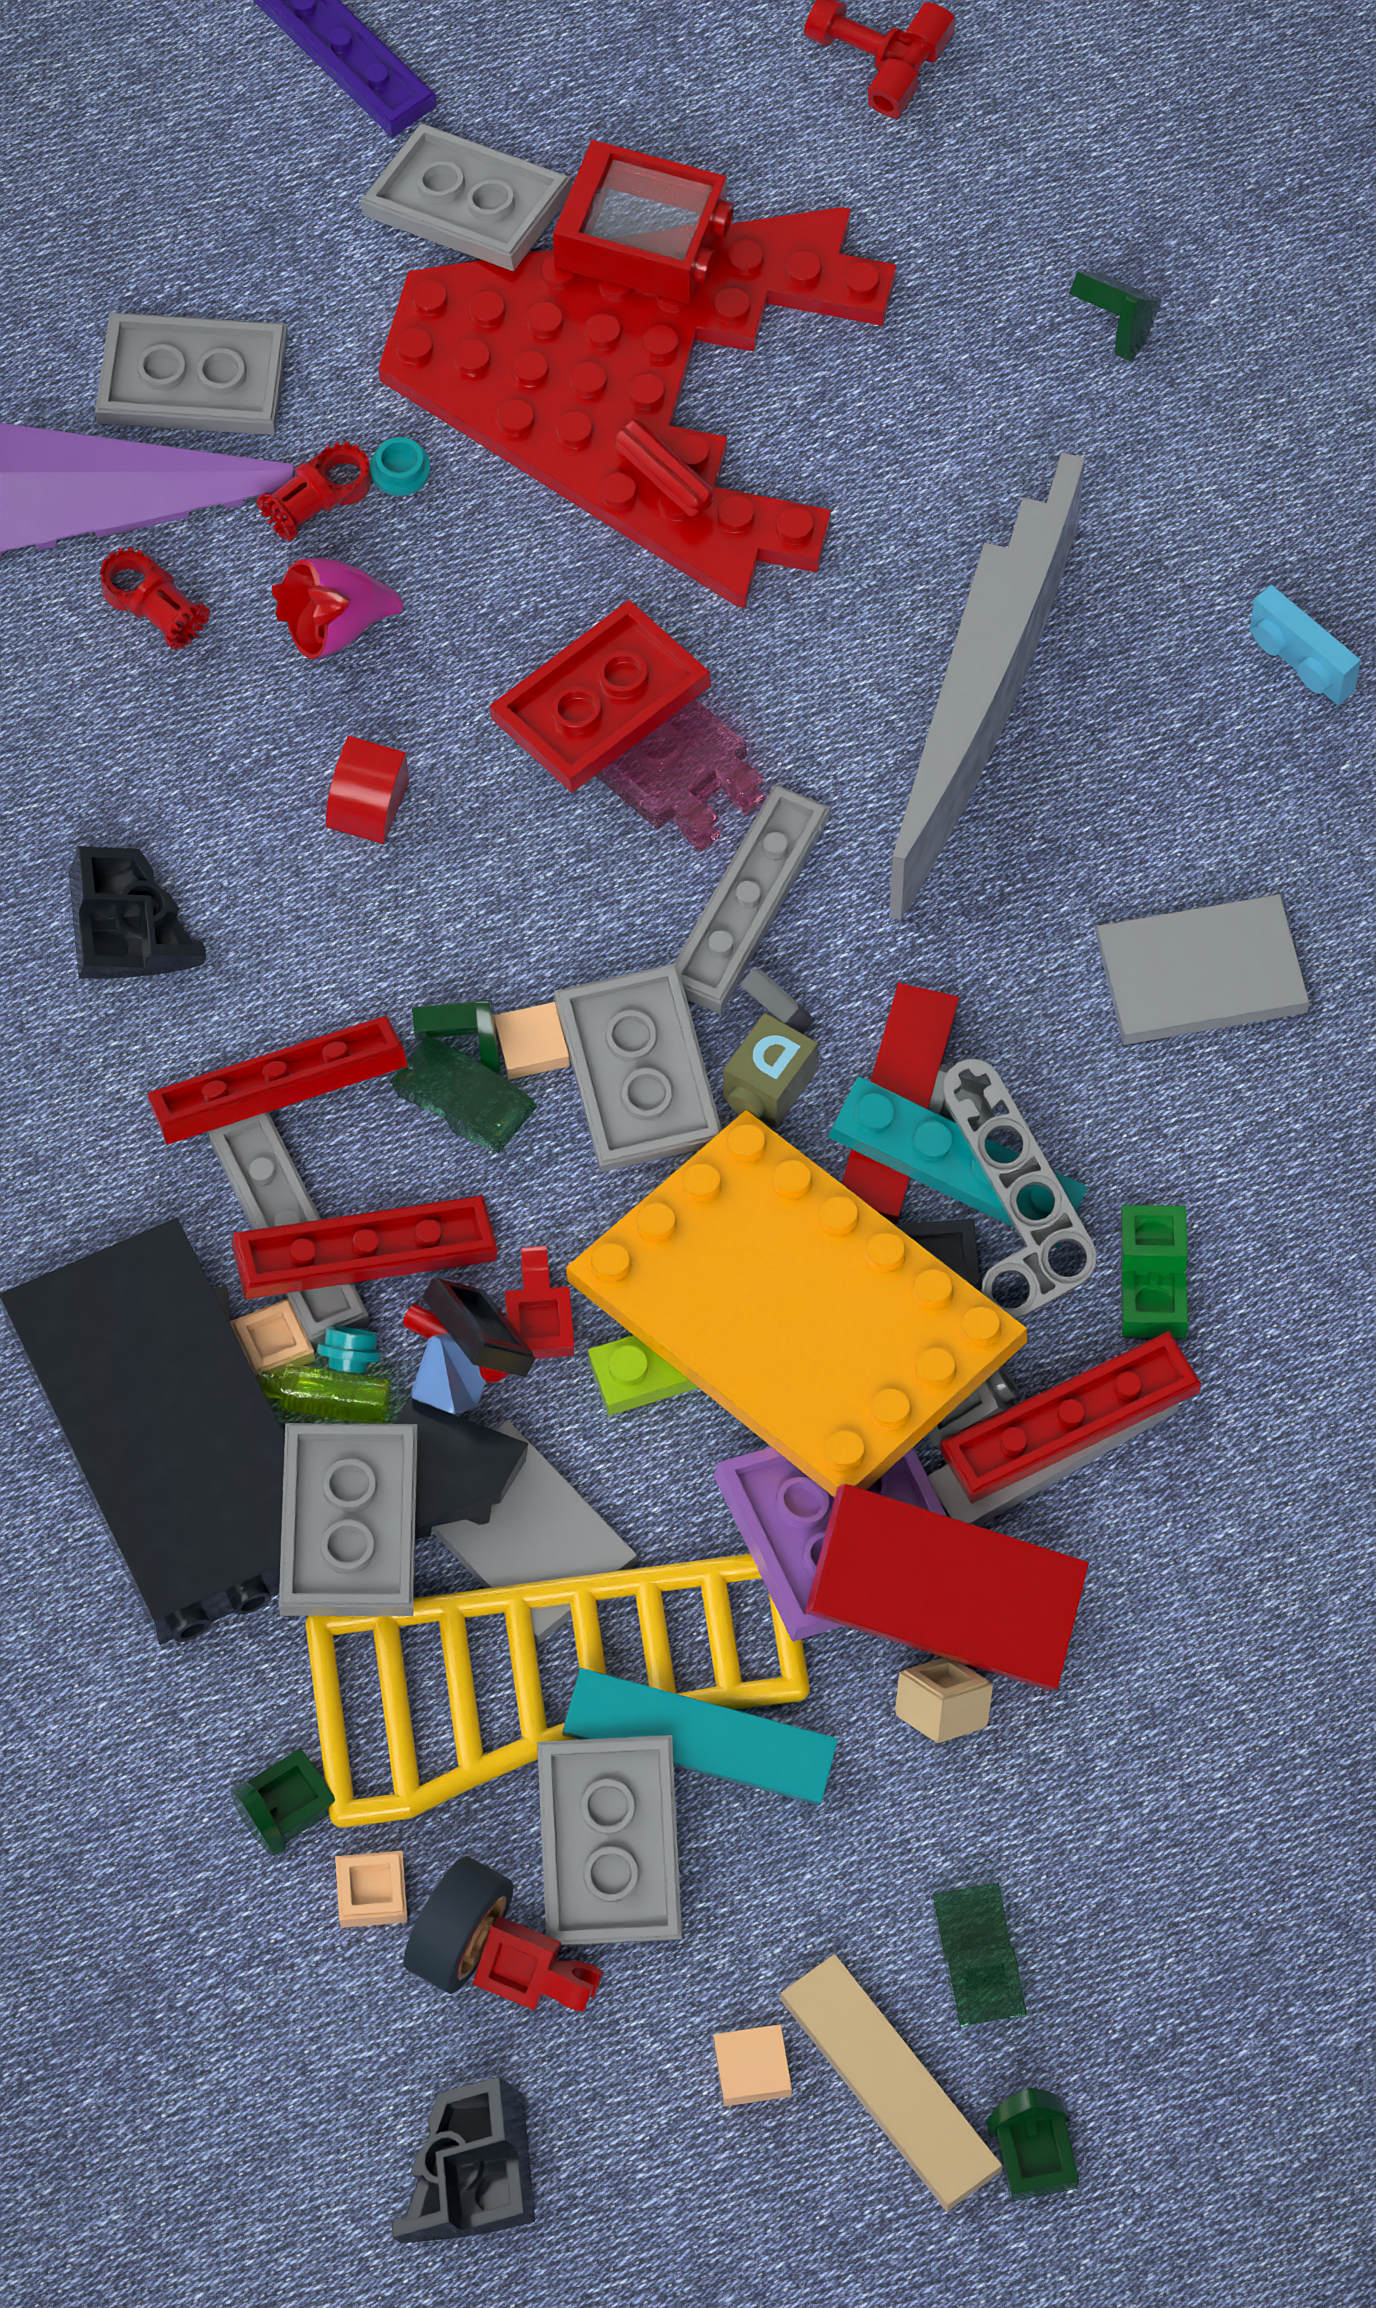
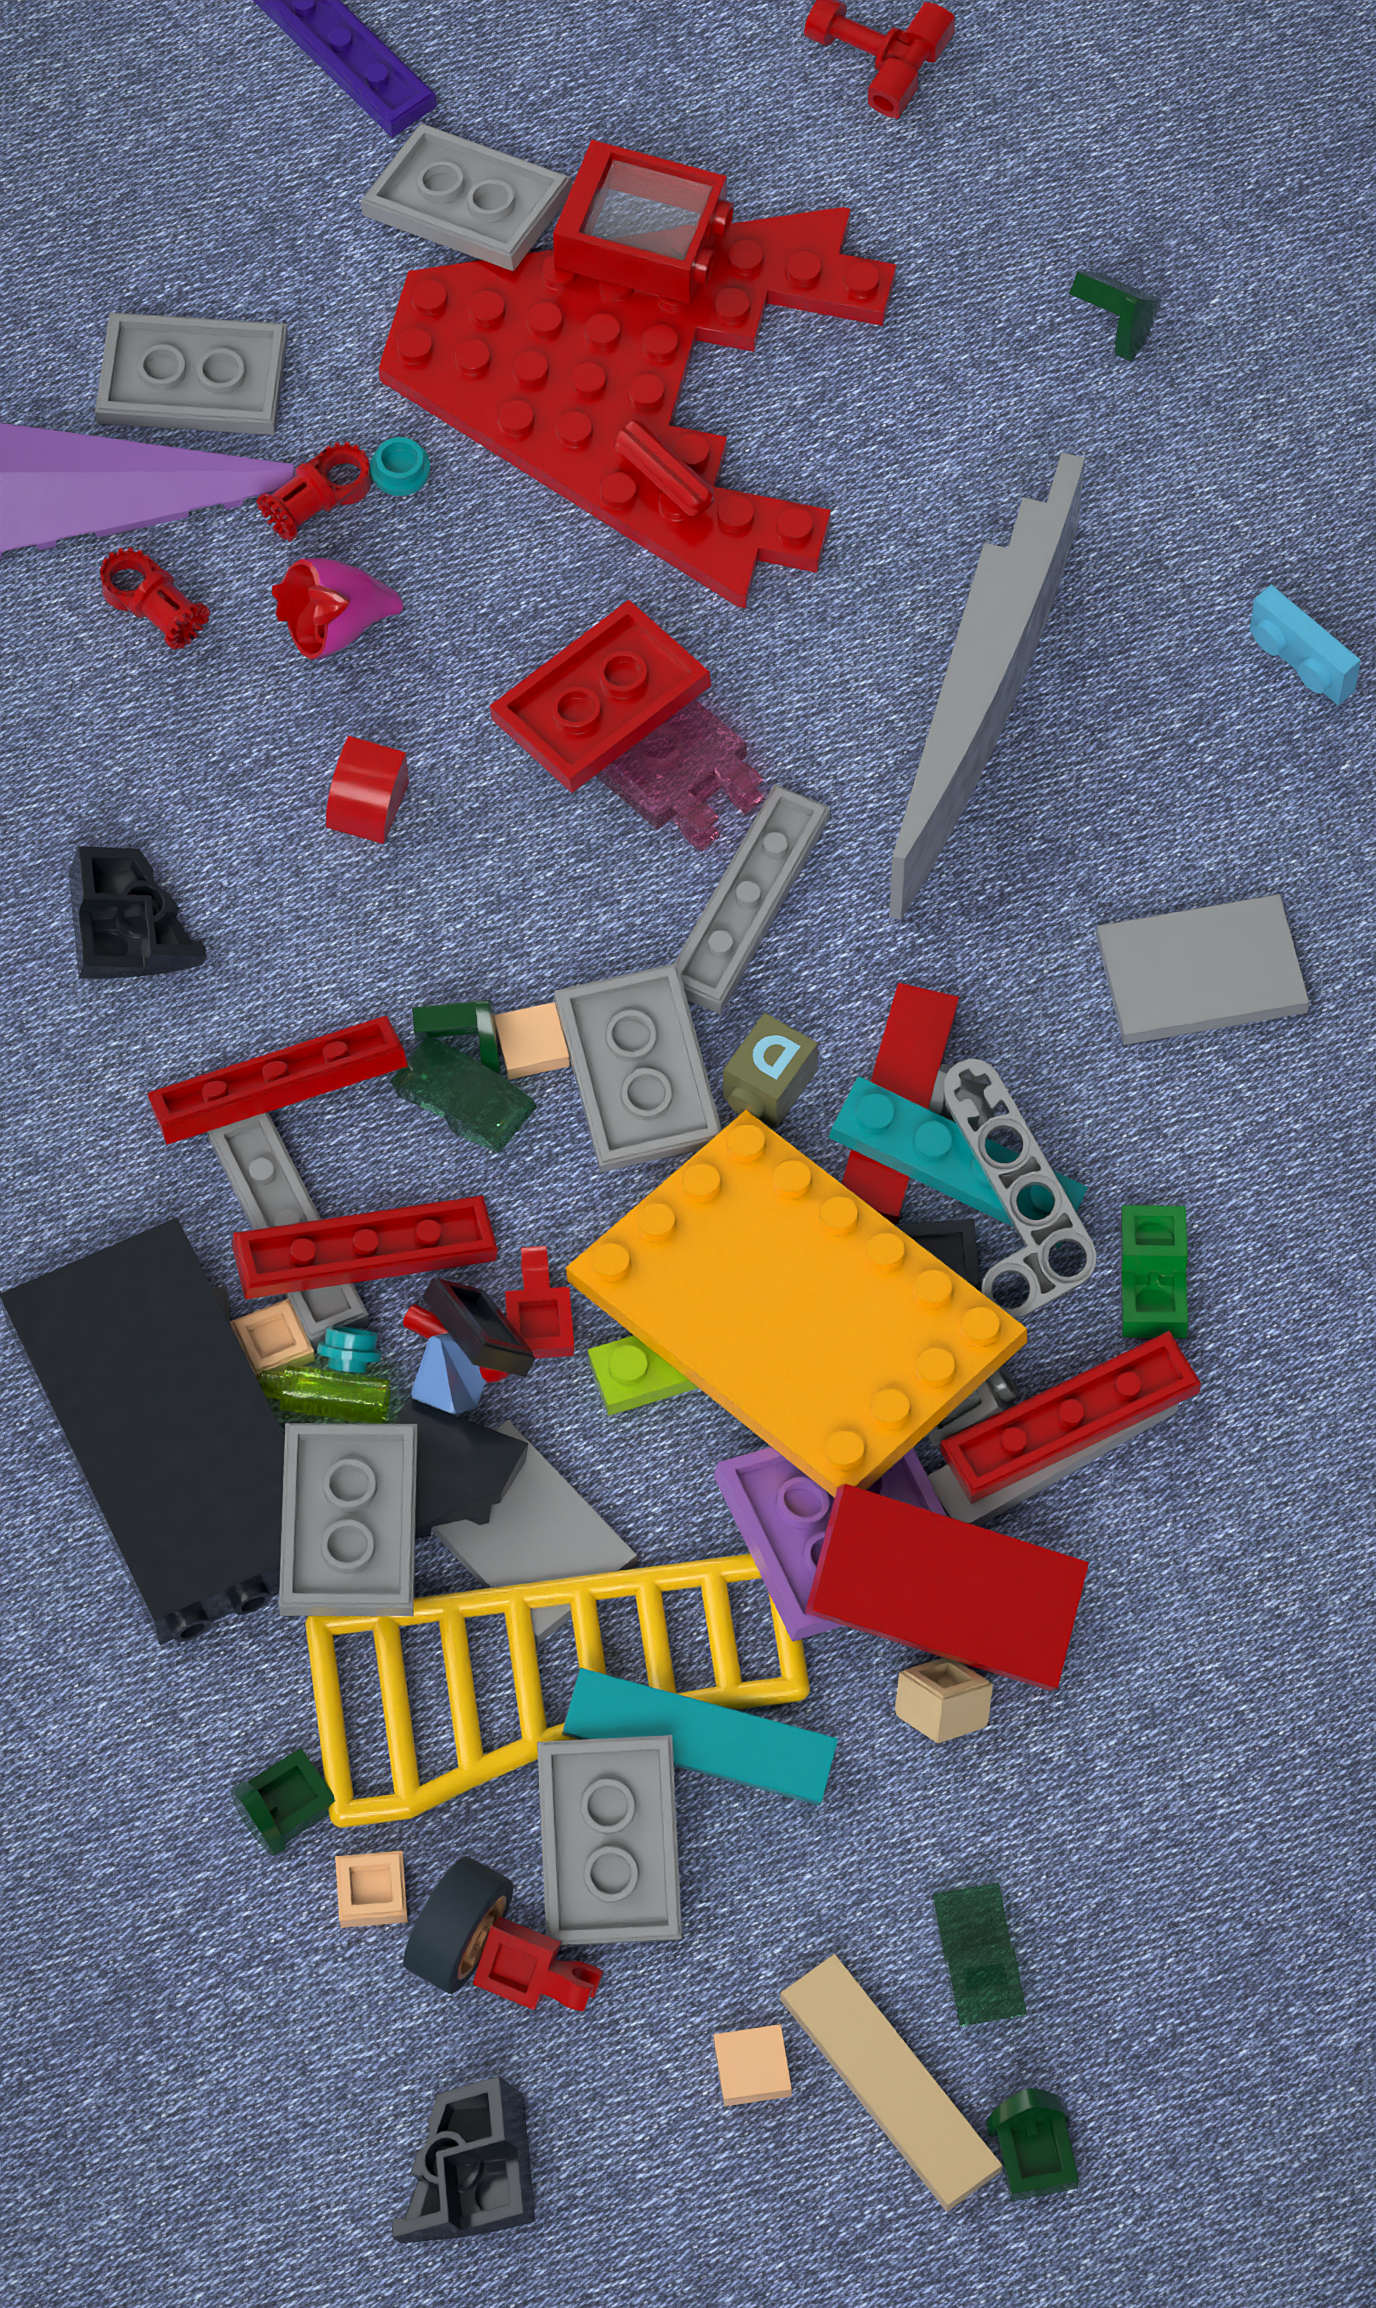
(776, 1000): tile -> none

